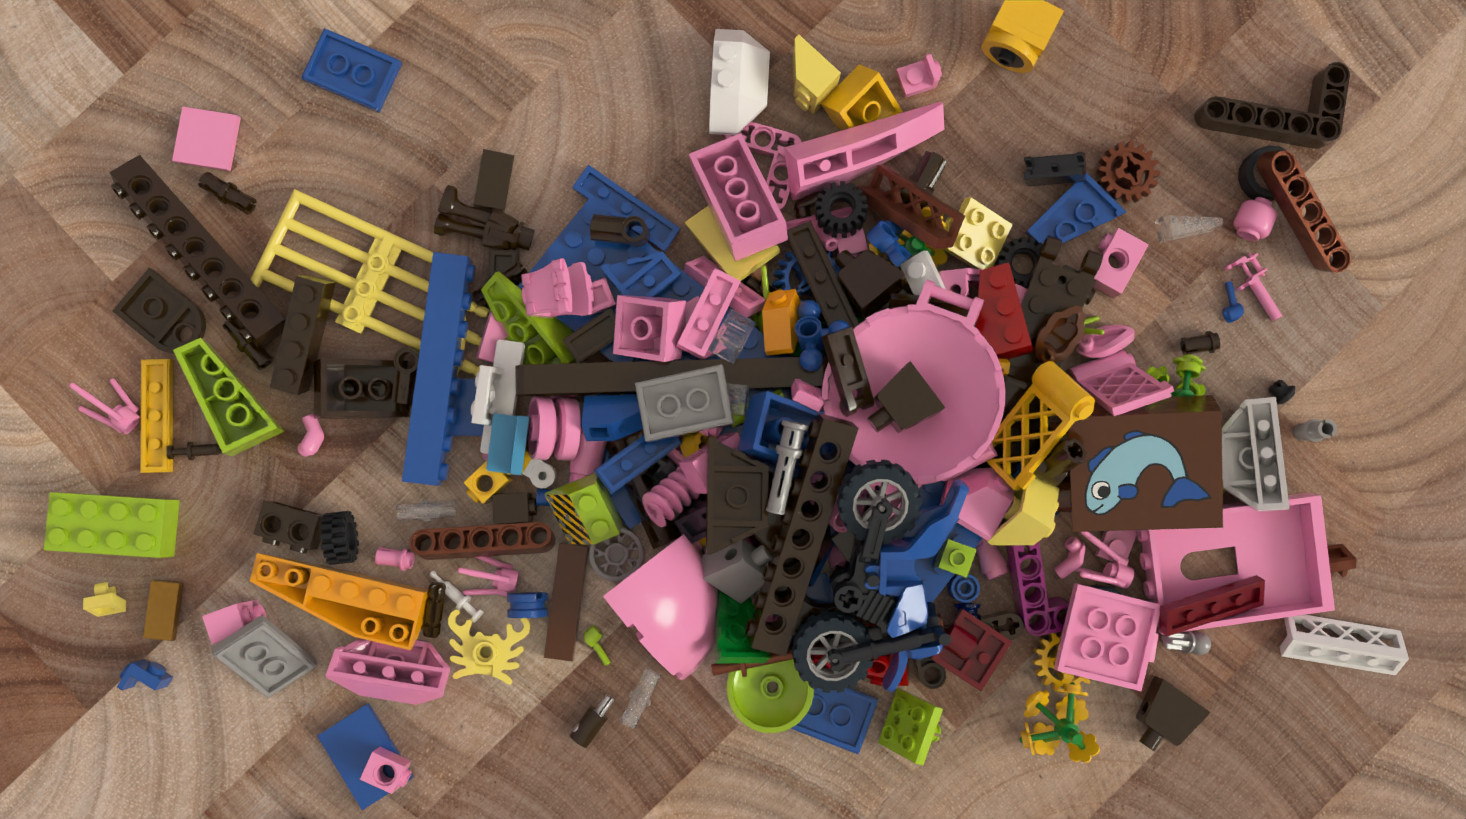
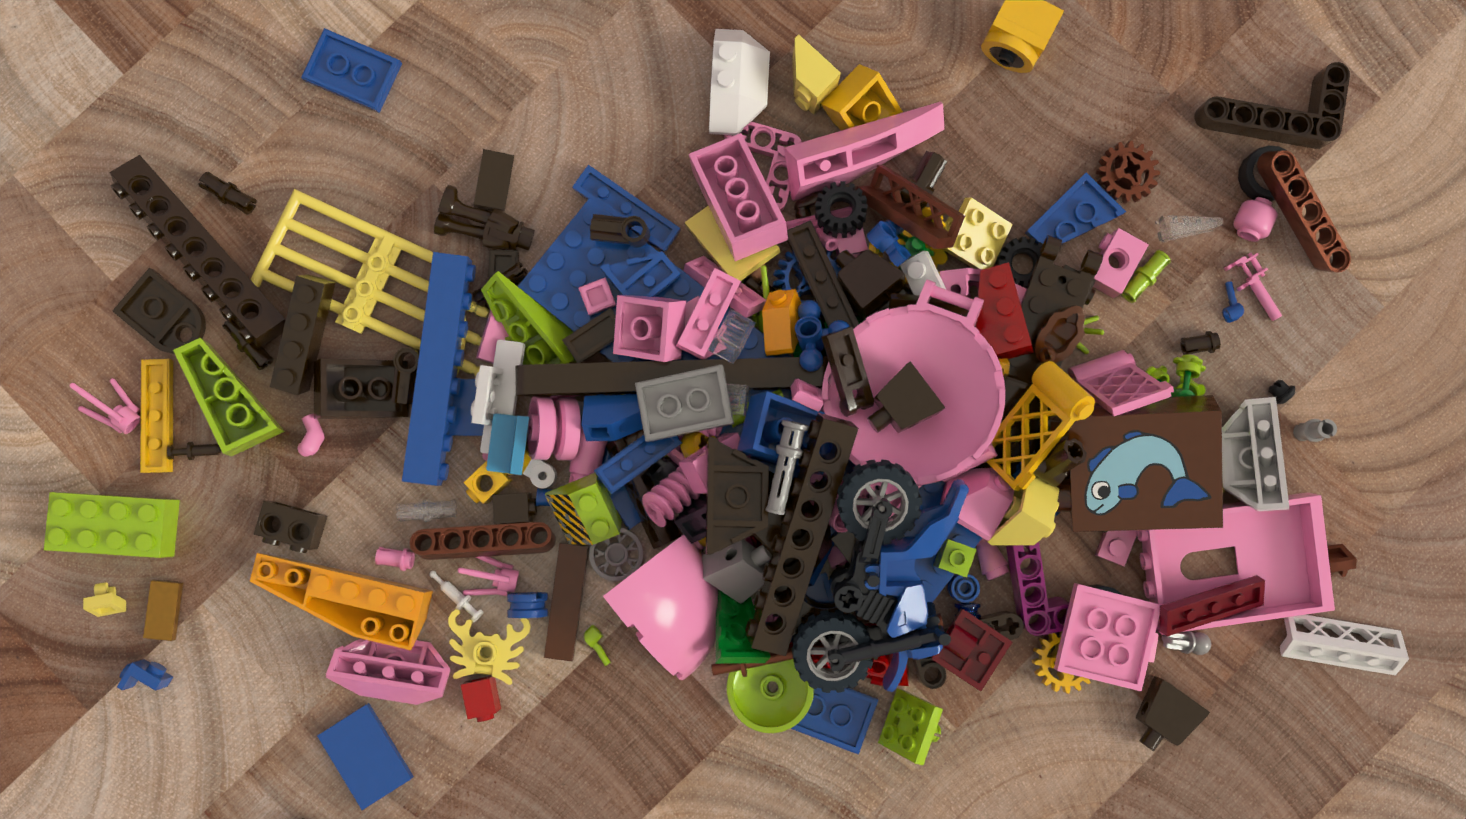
(206, 139): bright pink tile -> none
(231, 619): bright pink brick -> none
(264, 656): light grey tile -> none
(339, 537): black tyre -> none
(374, 772): bright pink brick -> none
(434, 609): dark brown axle -> none
(481, 698): none -> red brick
(558, 290): bright pink piece -> none
(591, 722): dark brown piece -> none
(640, 698): clear pin -> none
(919, 76): bright pink bracket -> none
(1055, 169): black hinge -> none
(1067, 717): yellow plant -> none
(1075, 557): bright pink arm -> none
(1113, 340): bright pink arm -> none
(1114, 573): bright pink plant -> none
(1145, 276): none -> lime pin

